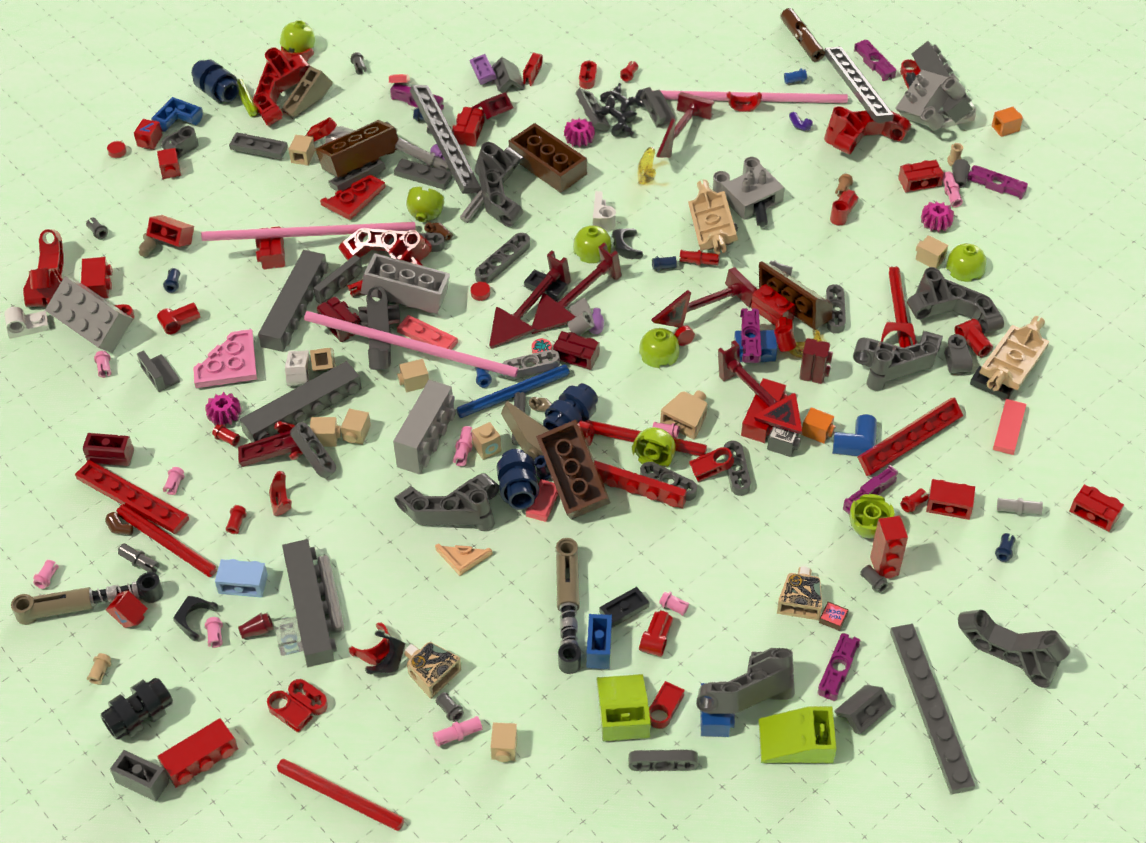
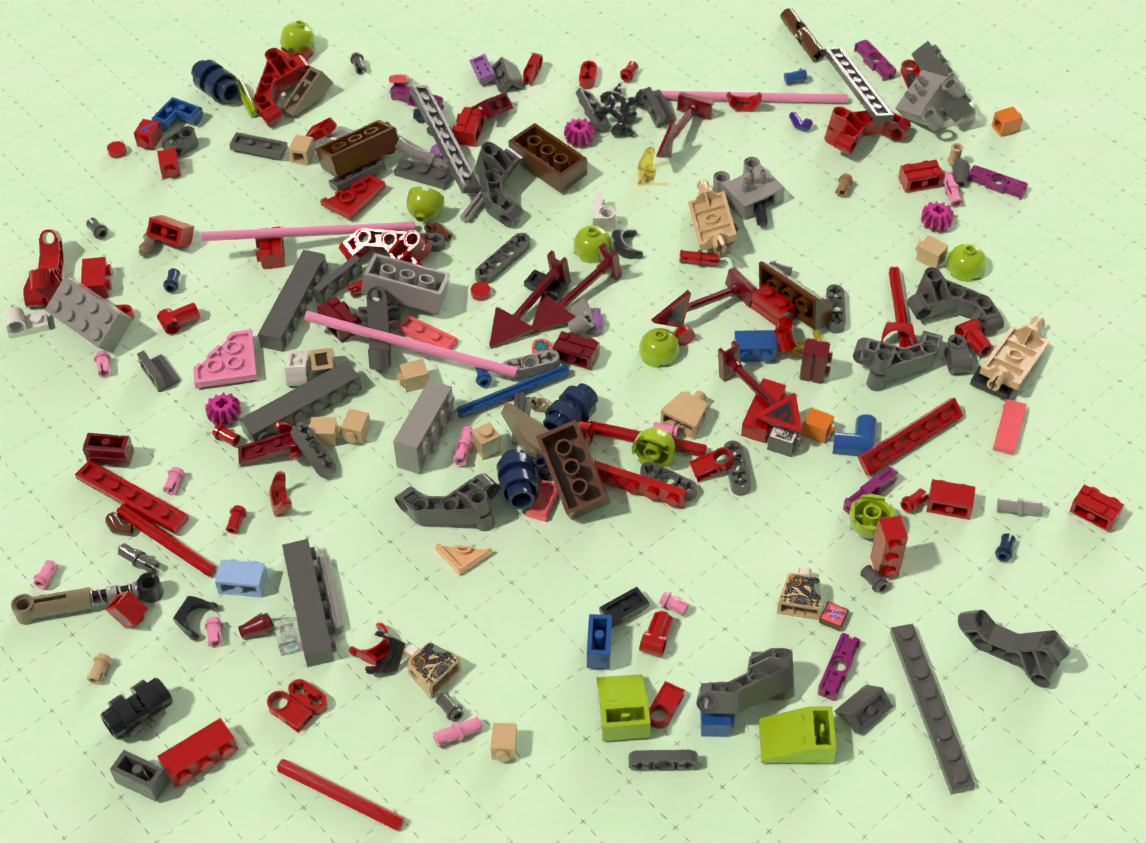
(568, 604): piece -> none
(664, 263): dark blue pin -> none
(751, 346): magenta piece -> none
(842, 207): red piece -> none

